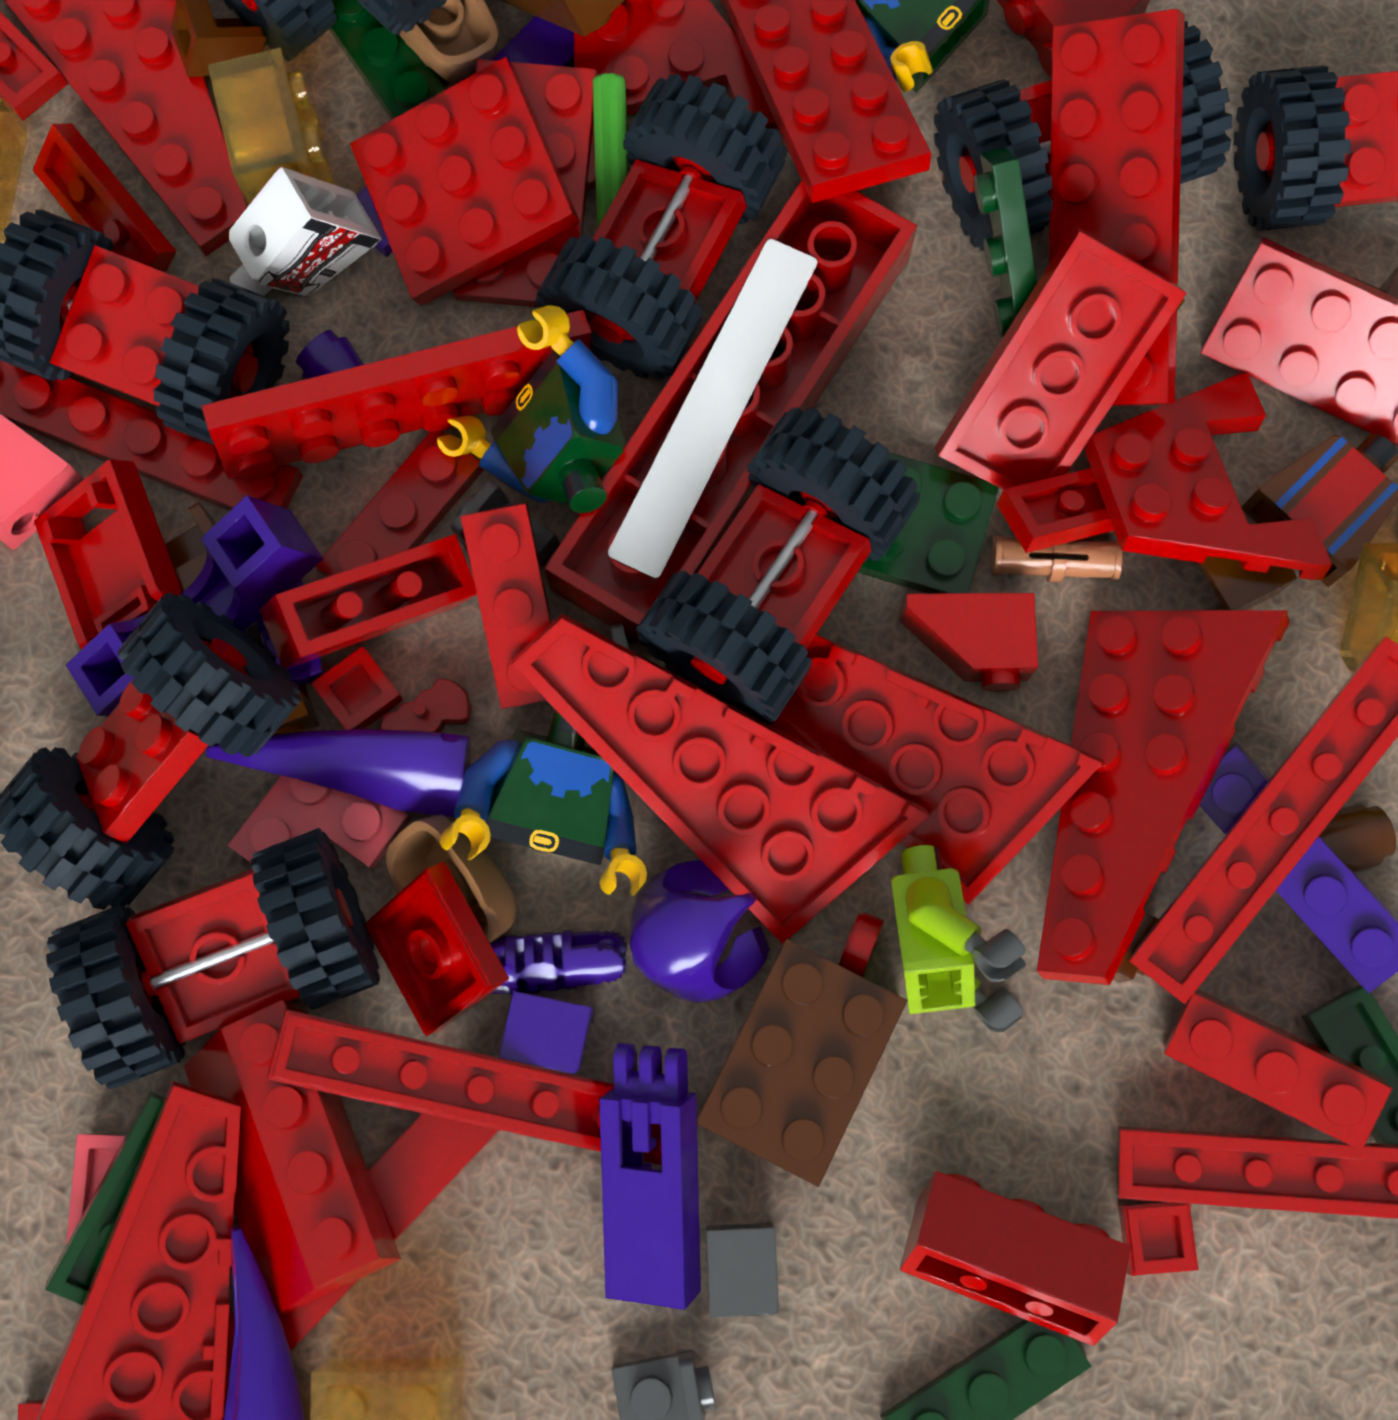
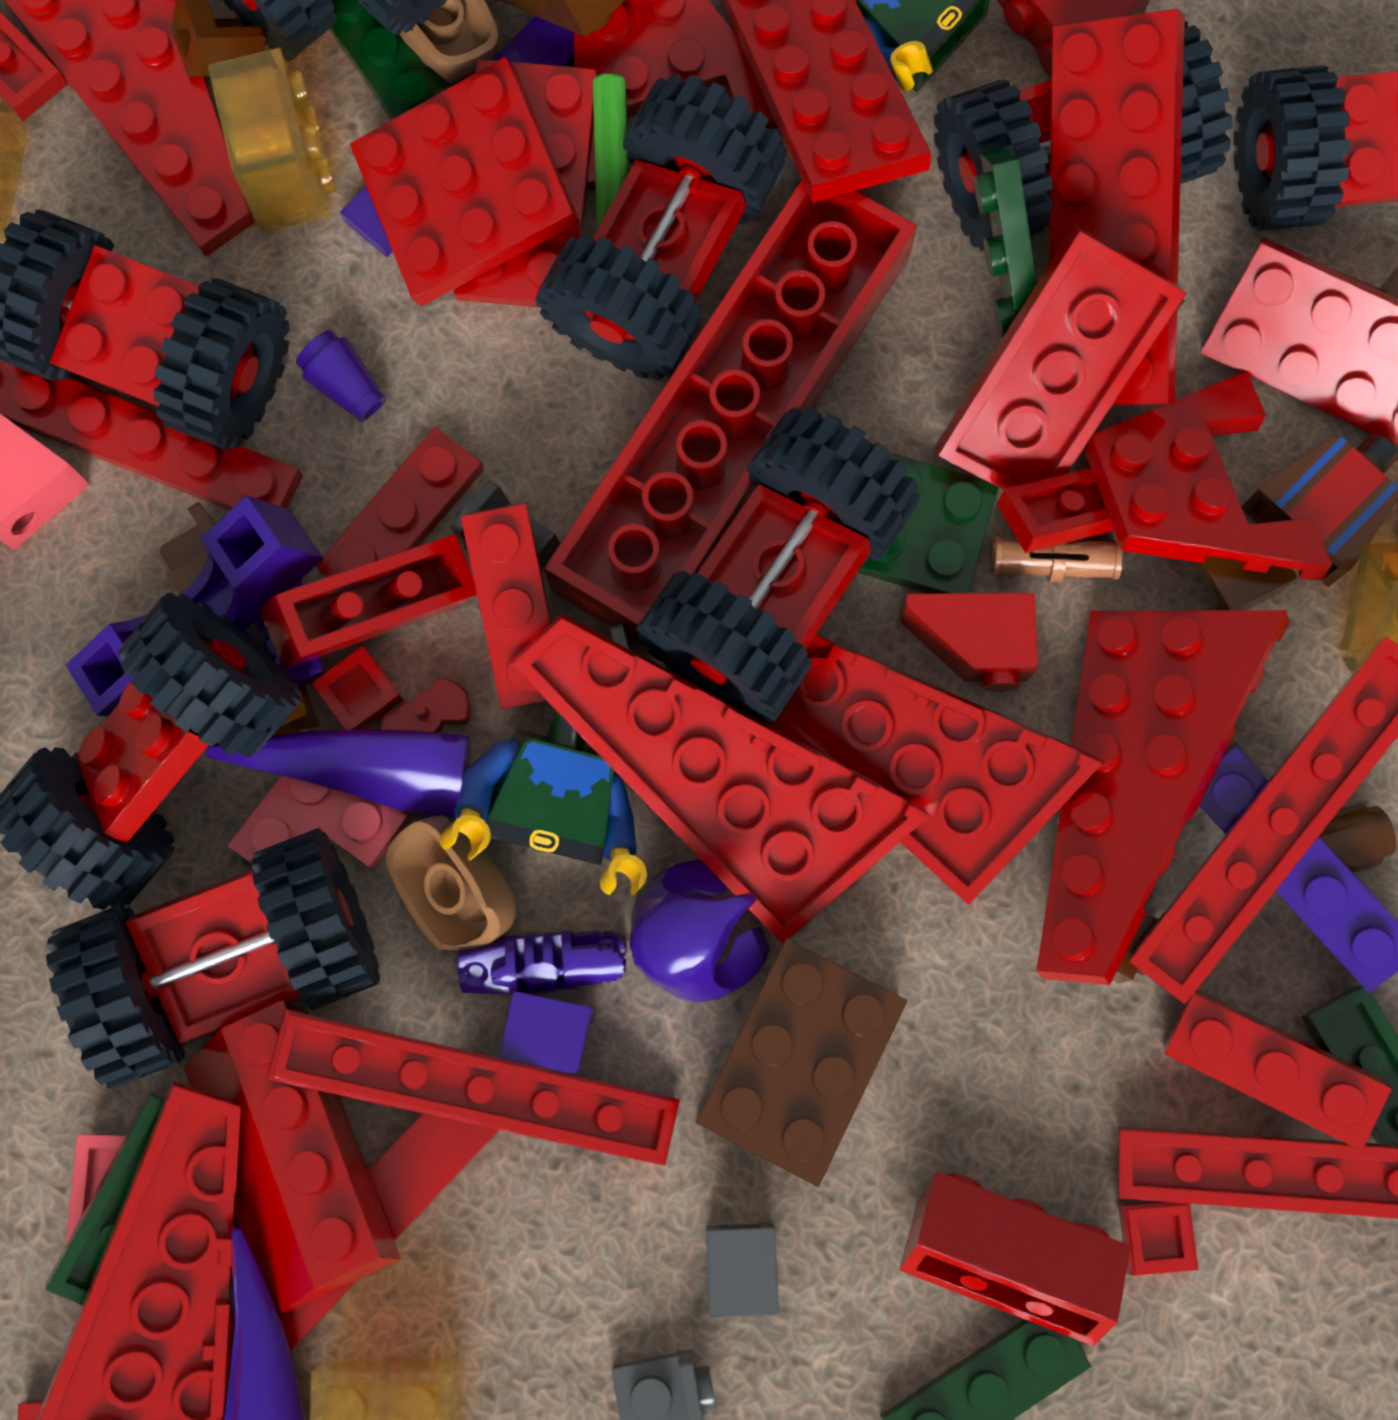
(98, 198): red plate -> none
(116, 566): red container -> none
(299, 235): white torso -> none
(375, 401): red plate -> none
(436, 949): red tile -> none
(558, 428): torso -> none
(650, 1212): dark purple hinge -> none
(712, 409): white sticker -> none
(861, 943): red tile -> none
(941, 944): lime torso -> none

